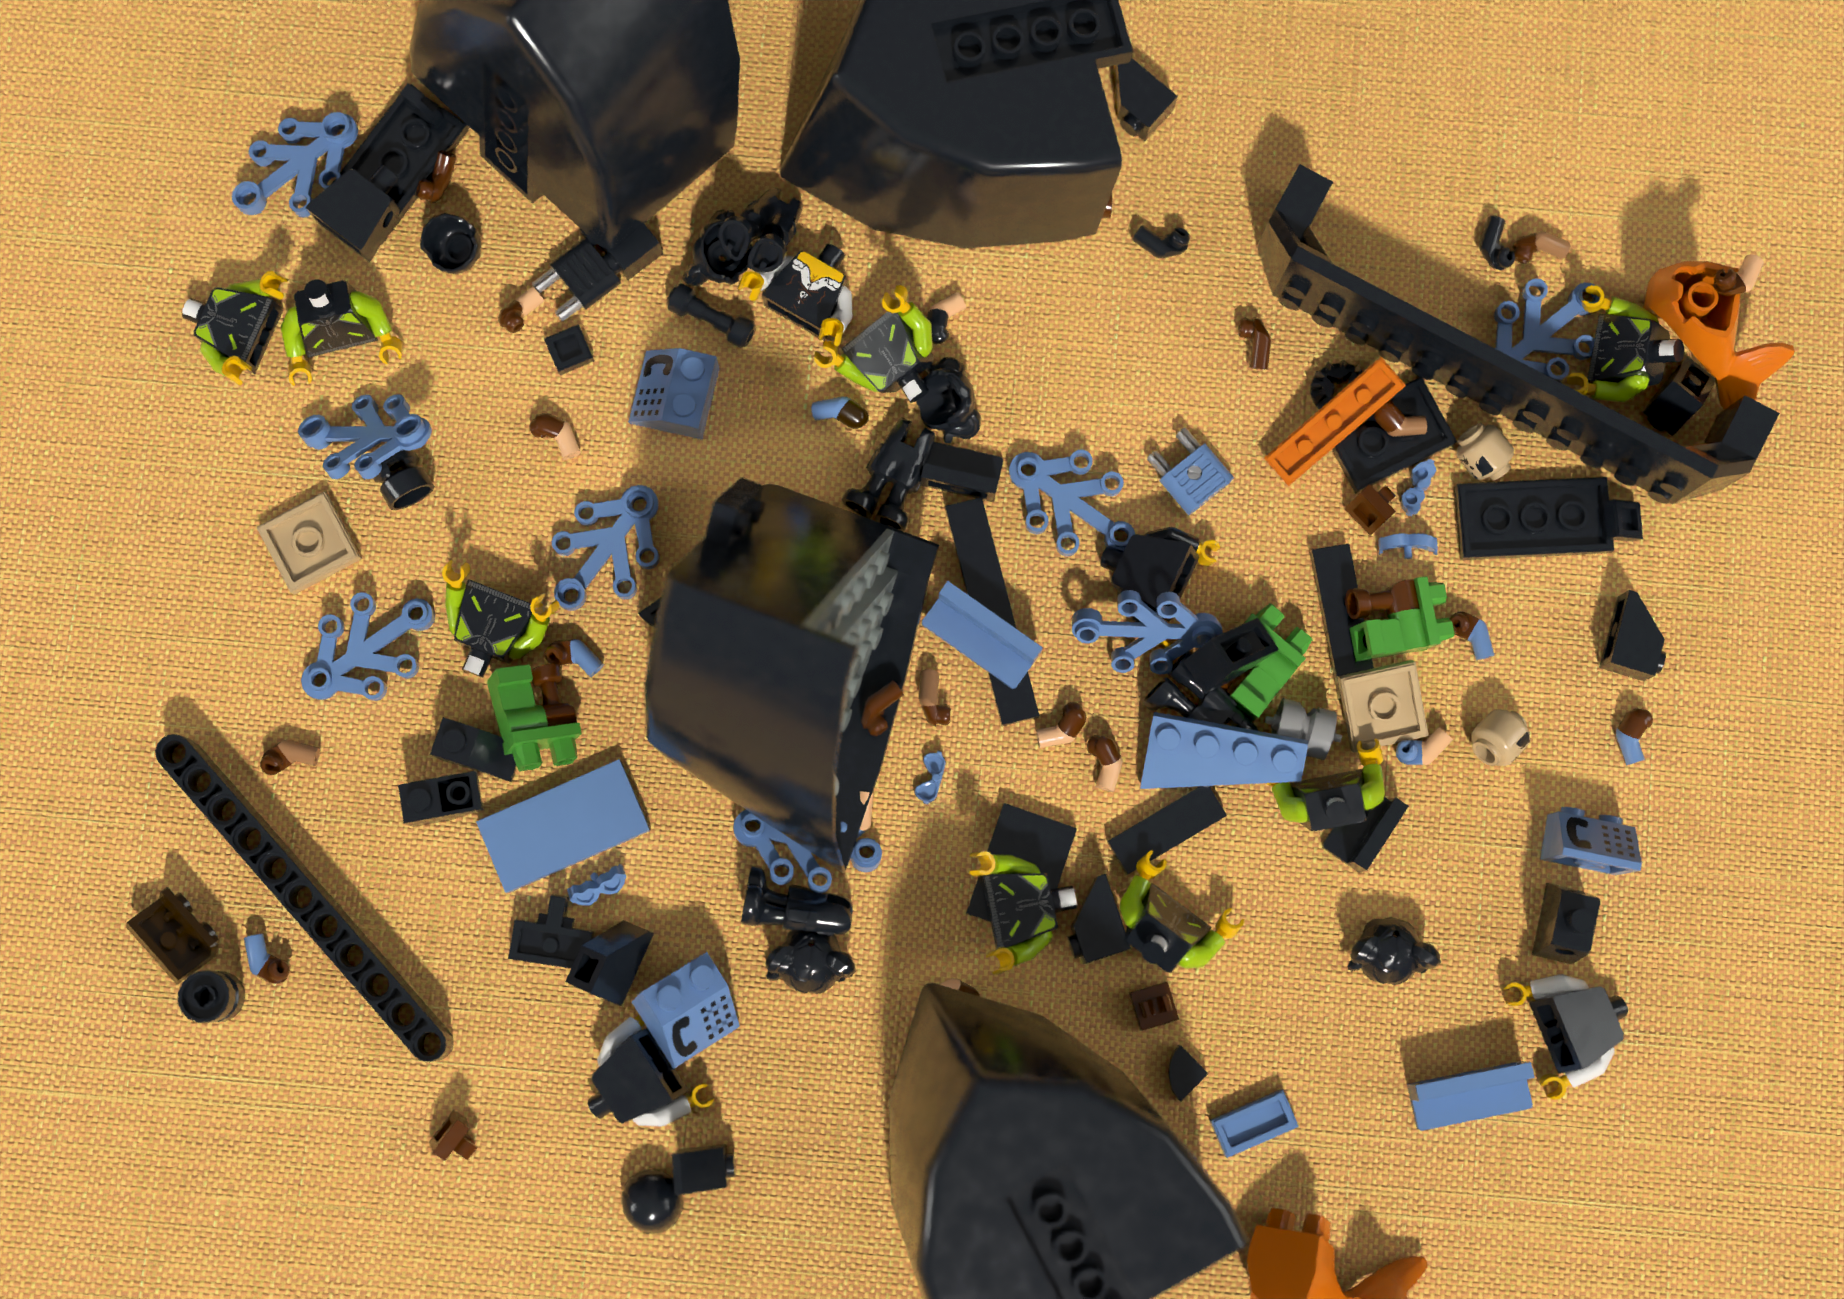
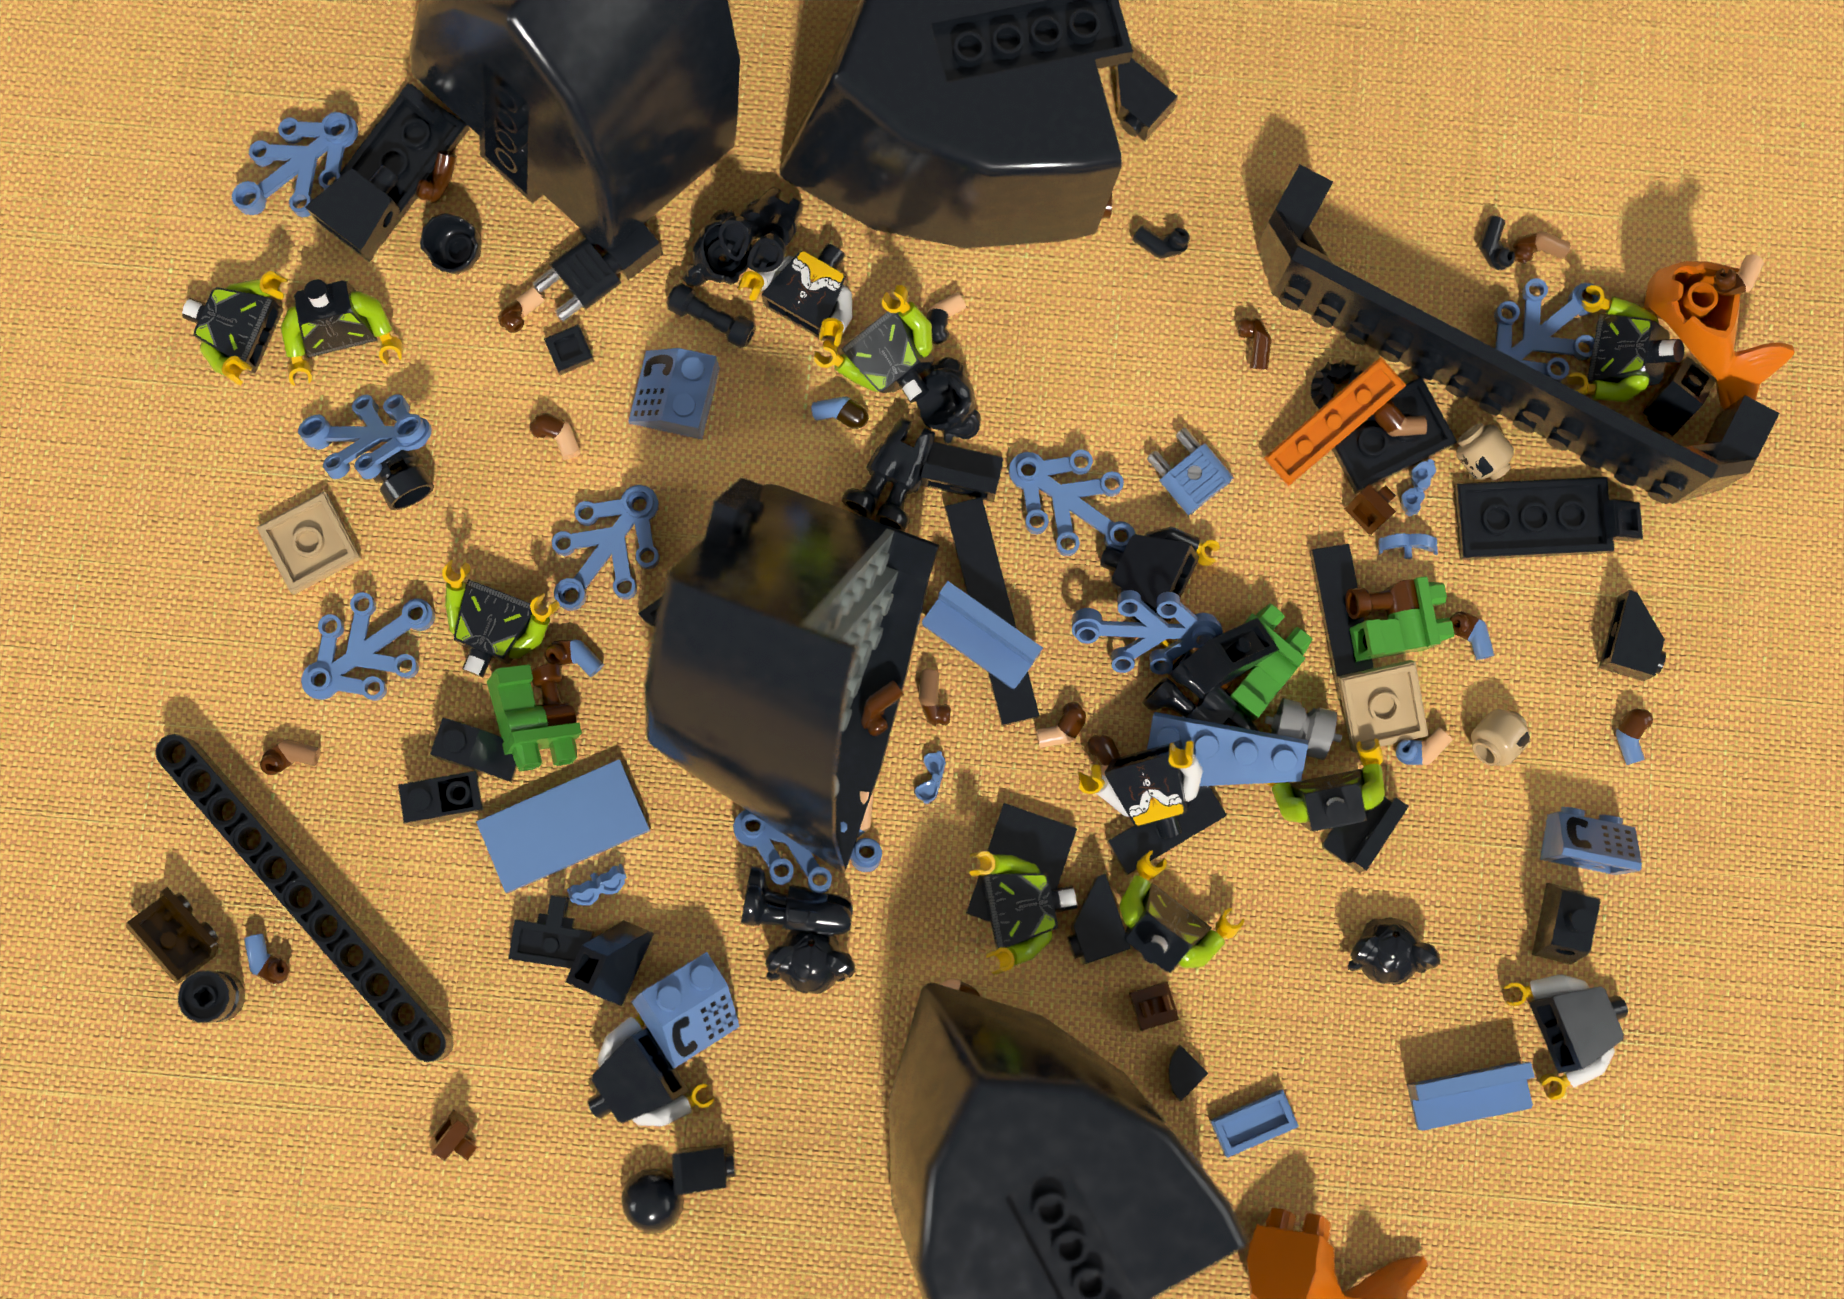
(1149, 785): none -> torso

